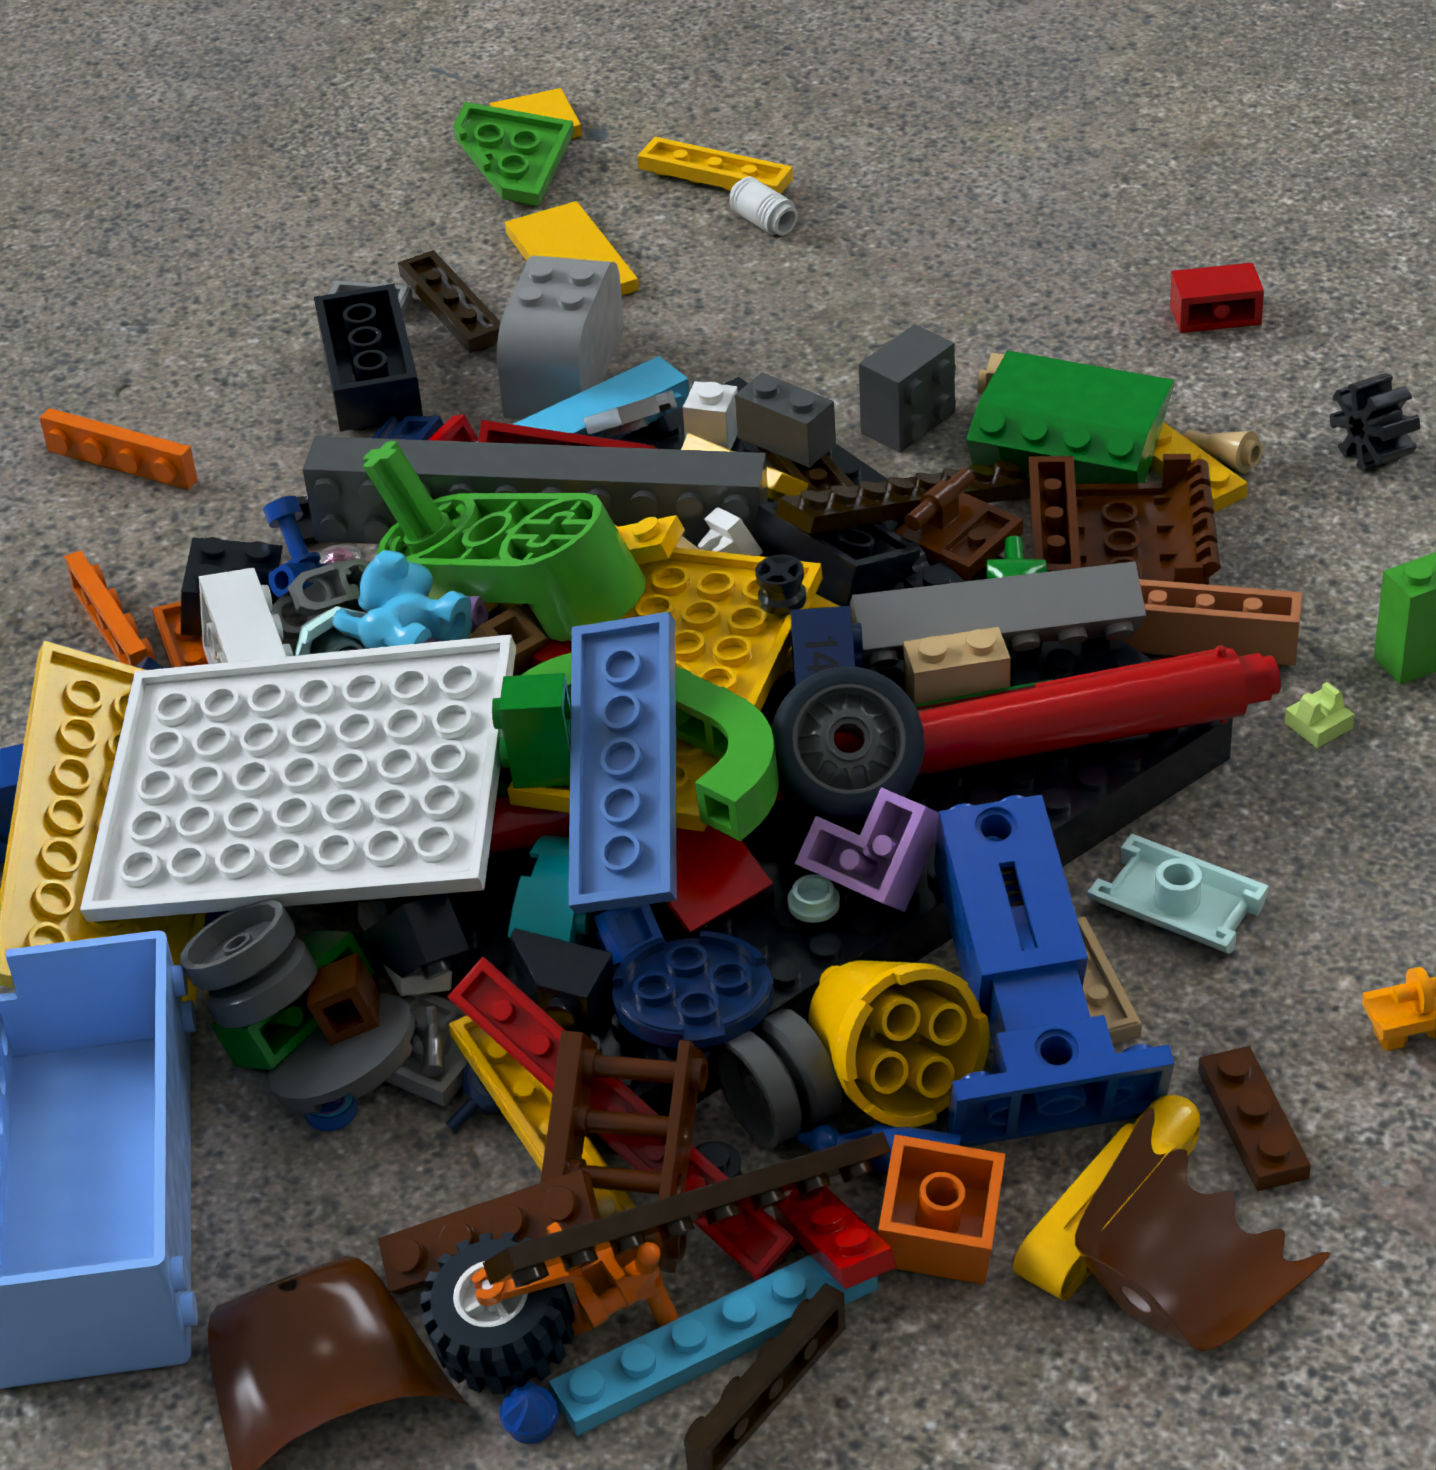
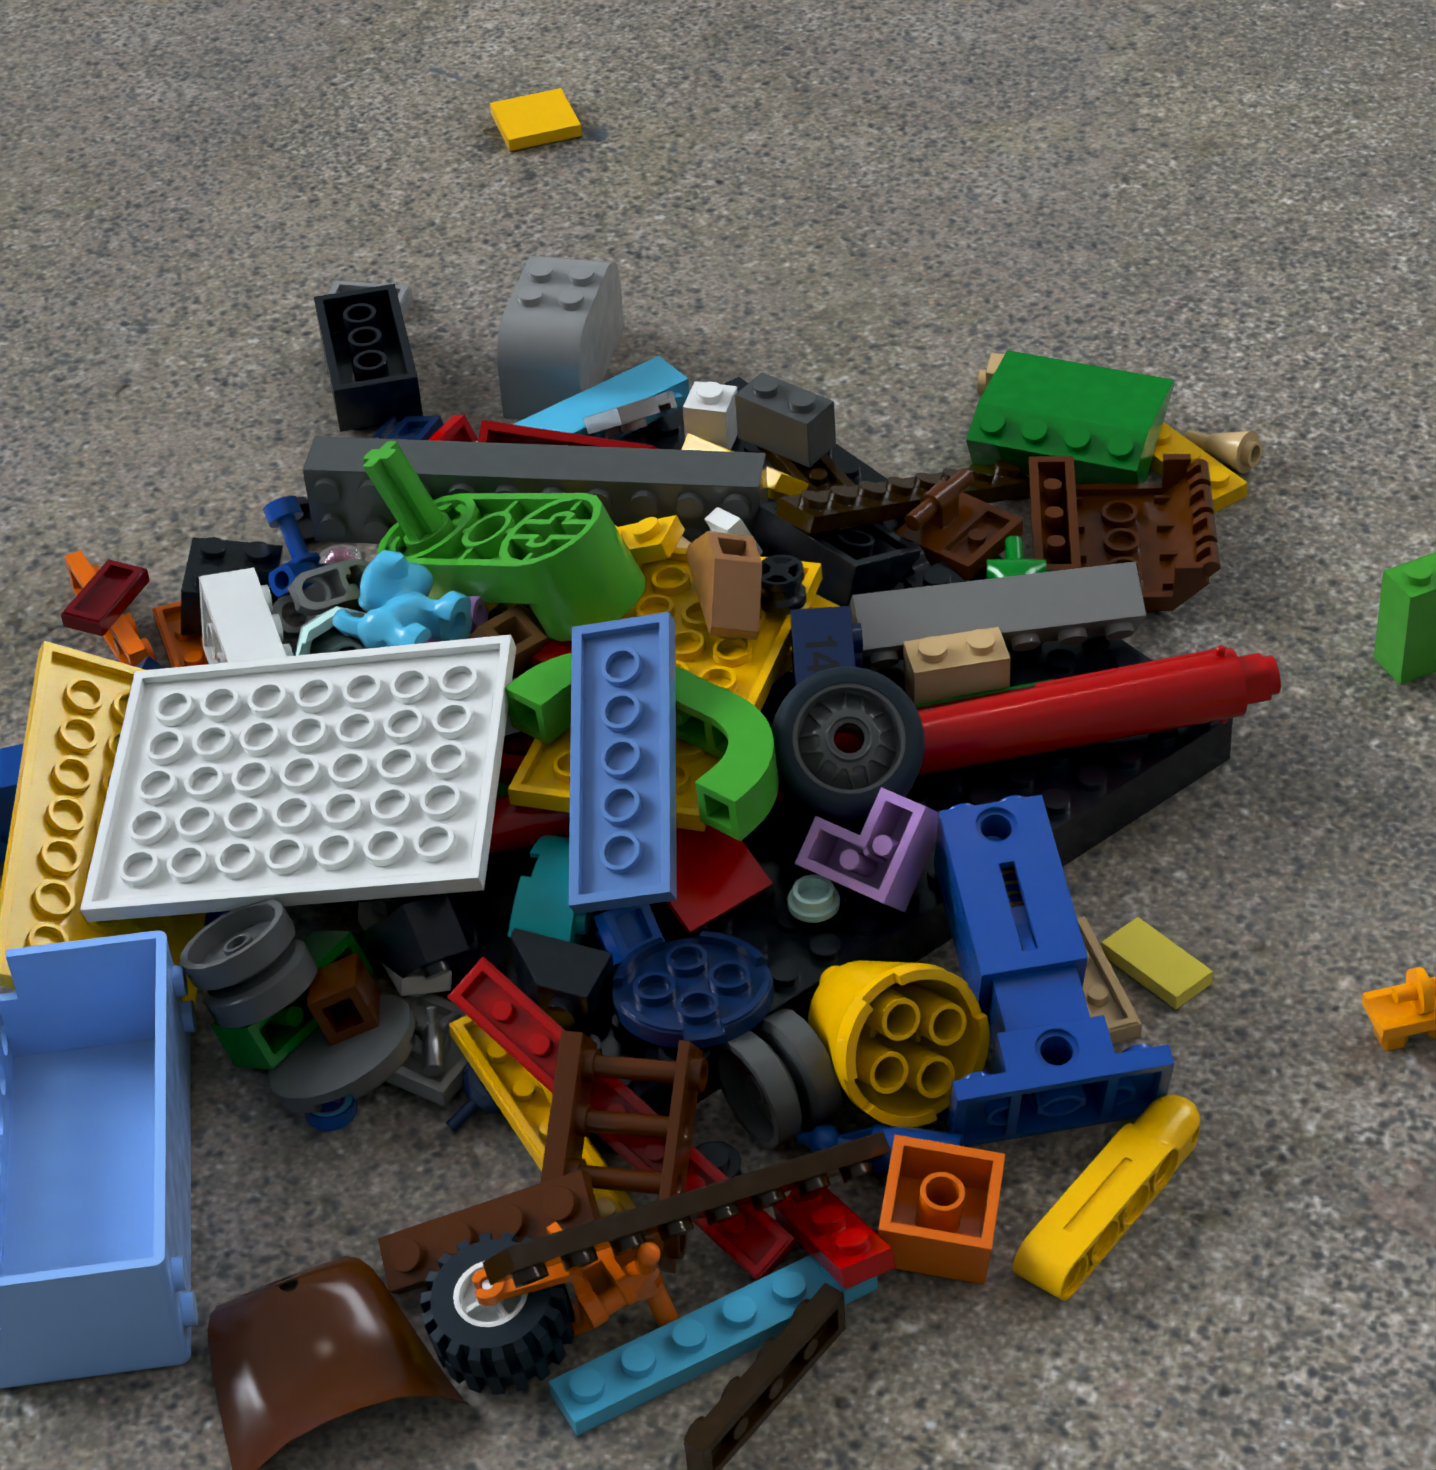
(105, 597): none -> dark red tile
(118, 448): orange plate -> none
(451, 300): dark brown plate -> none
(513, 148): bright green plate -> none
(529, 1413): blue plate -> none
(535, 728): green brick -> none
(567, 233): yellow tile -> none
(710, 165): yellow plate -> none
(727, 583): none -> medium nougat slope
(763, 206): white head -> none
(907, 388): dark grey brick -> none
(1157, 963): none -> light yellow tile
(1179, 1253): reddish brown piece -> none
(1180, 893): light aqua piece -> none
(1196, 619): nougat brick -> none
(1216, 297): red brick -> none
(1254, 1118): reddish brown plate -> none
(1320, 716): yellowish green tile -> none
(1374, 421): black gear -> none

